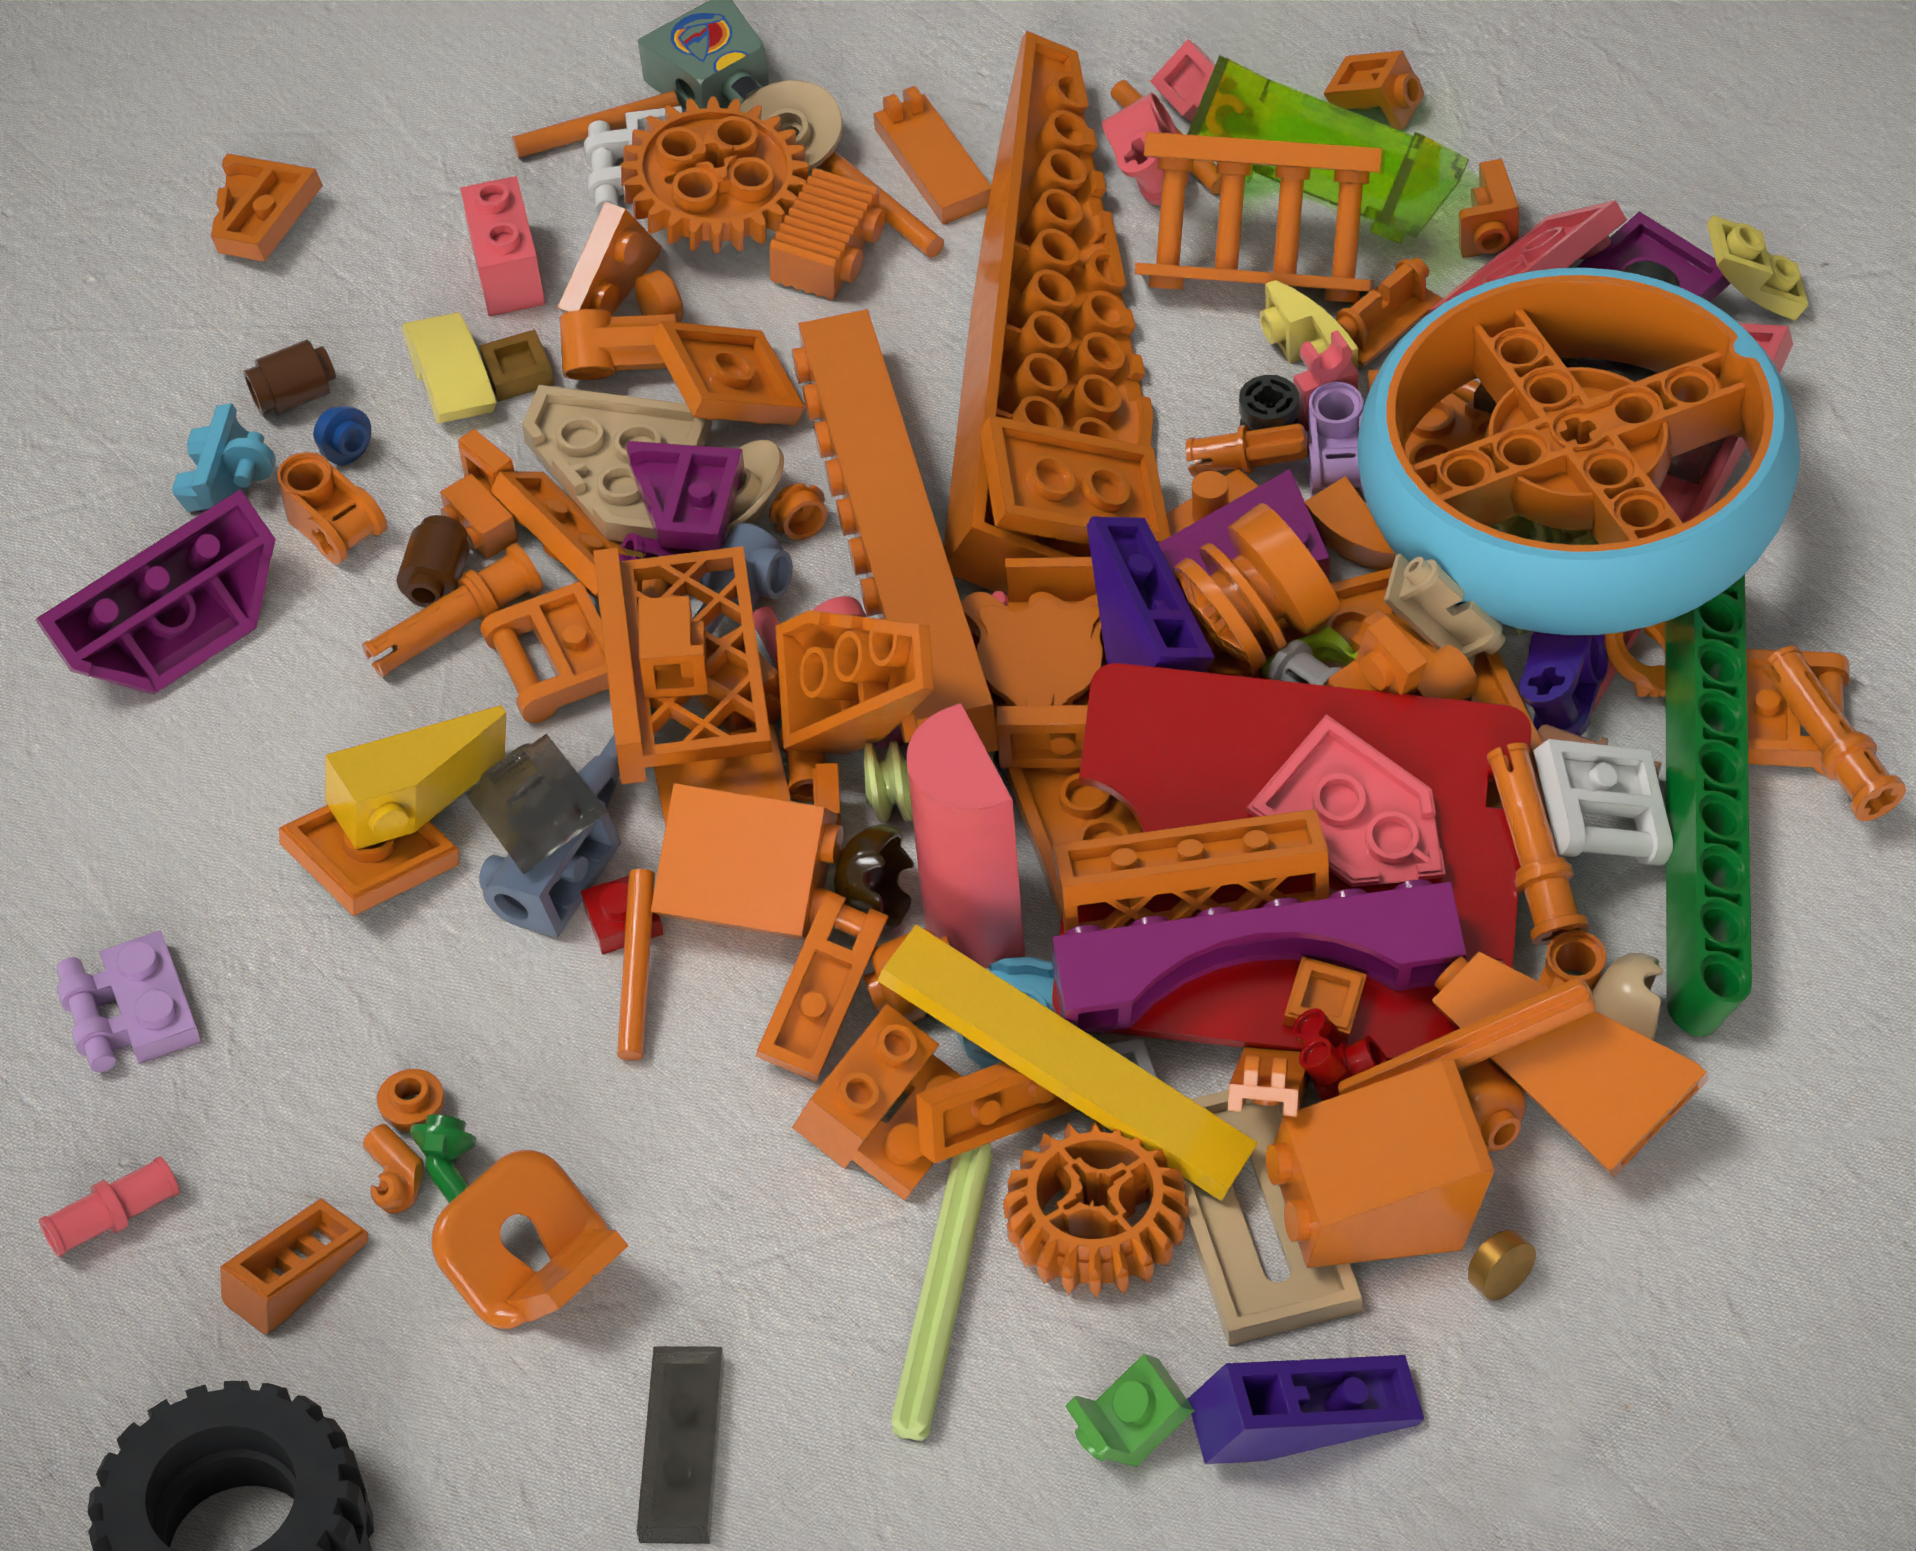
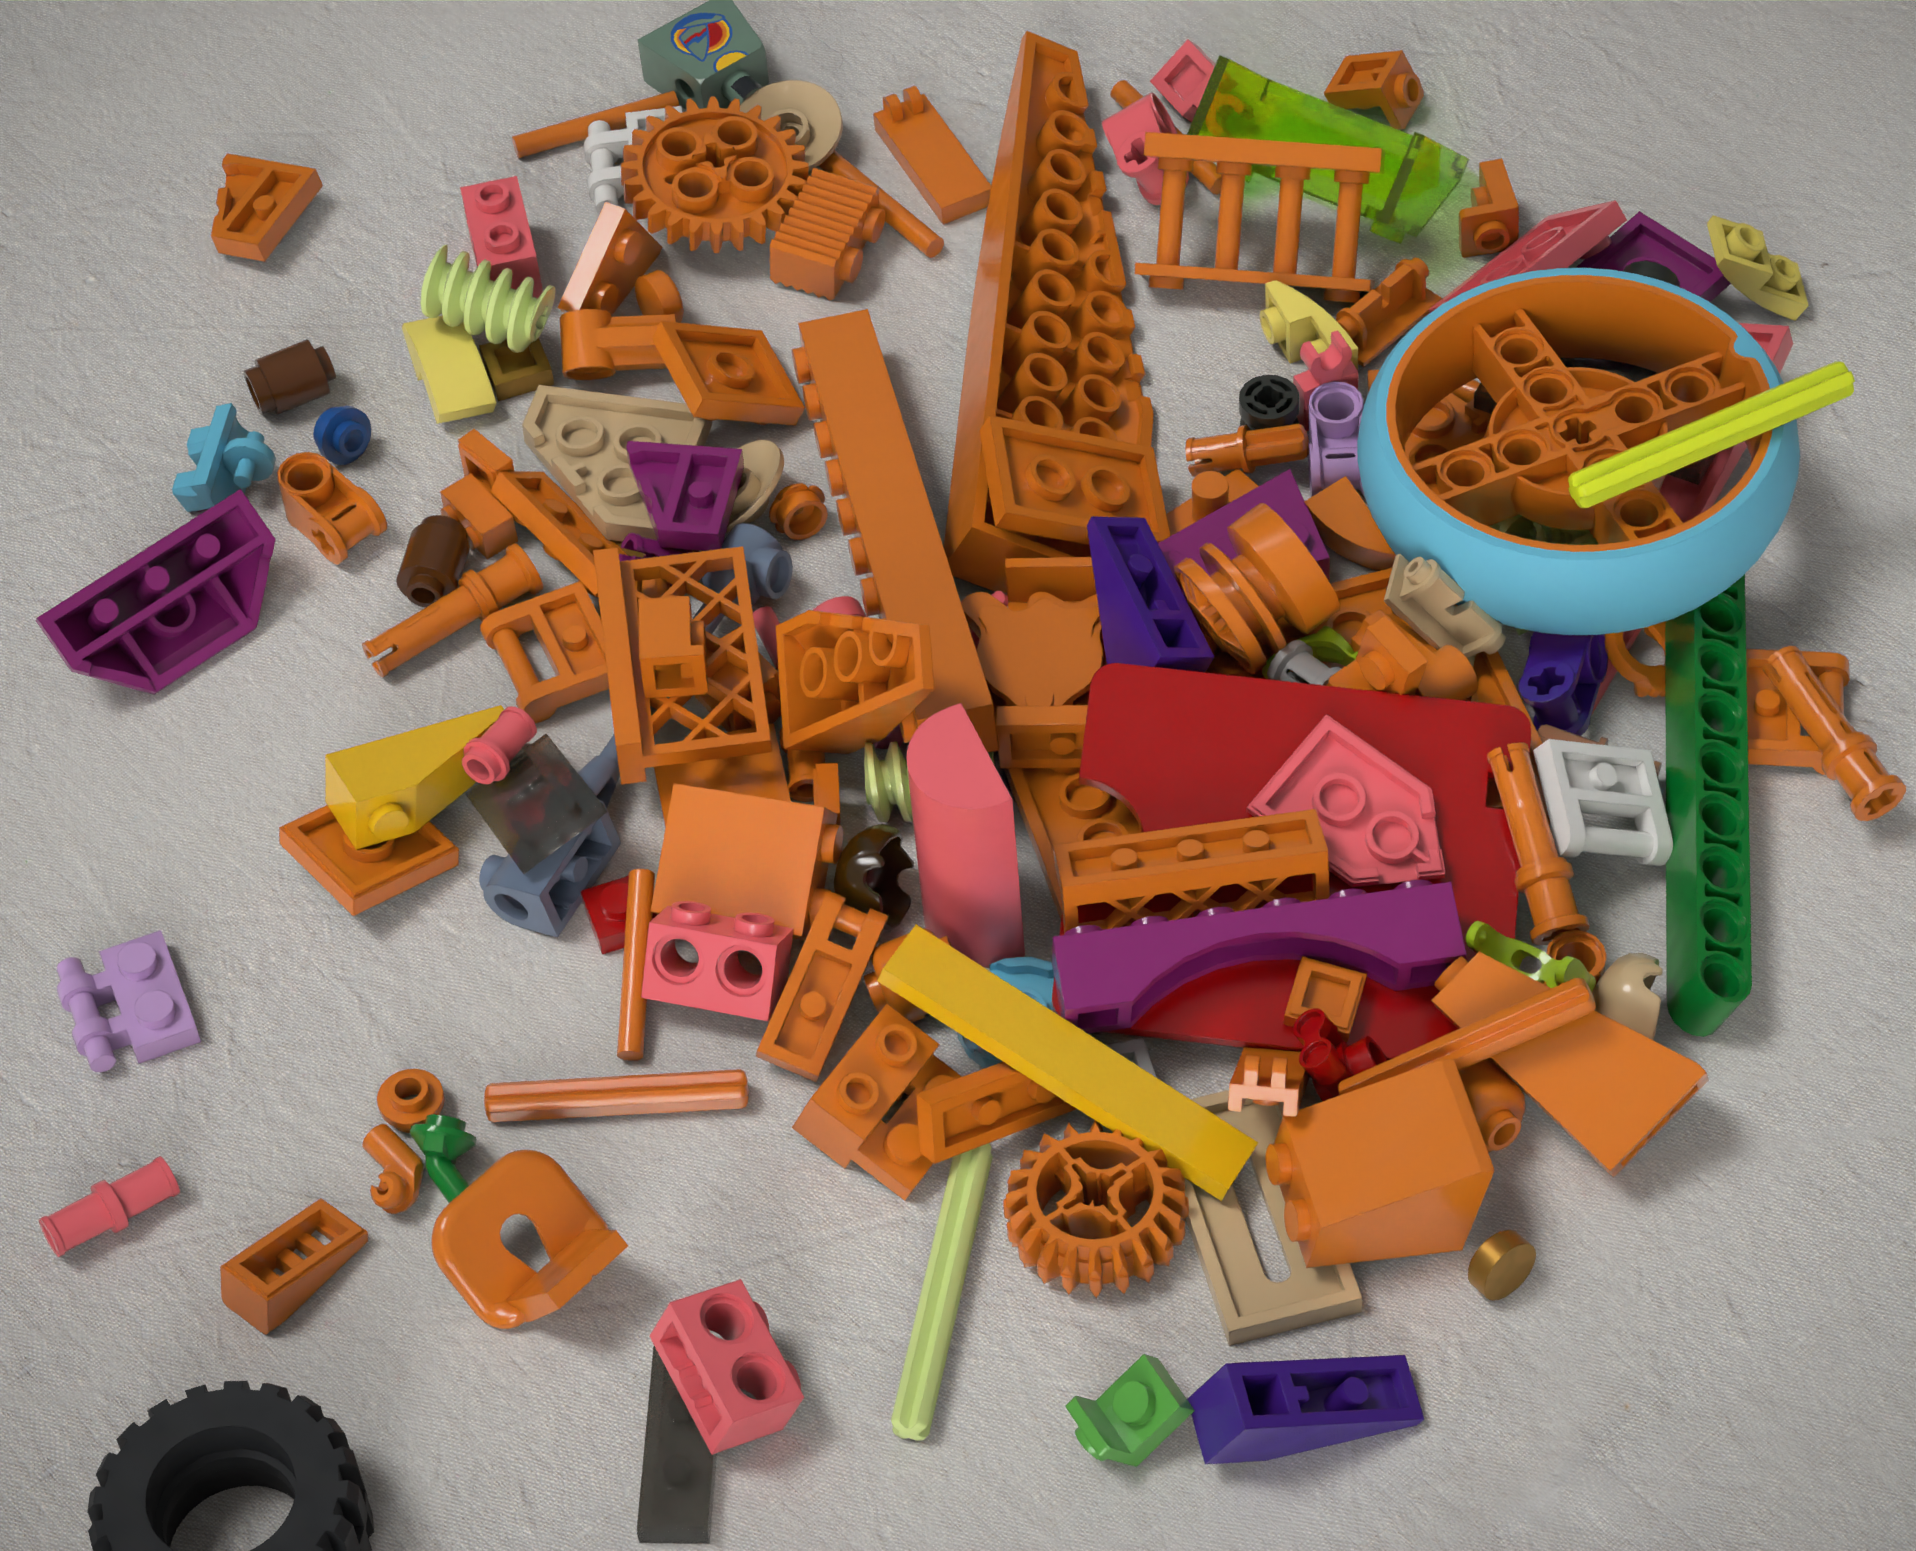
(484, 302): none -> yellowish green piece
(489, 757): none -> coral pin
(616, 1095): none -> orange axle
(714, 1369): none -> coral brick
(718, 978): none -> coral brick
(1511, 952): none -> lime cap
(1710, 434): none -> neon yellow axle

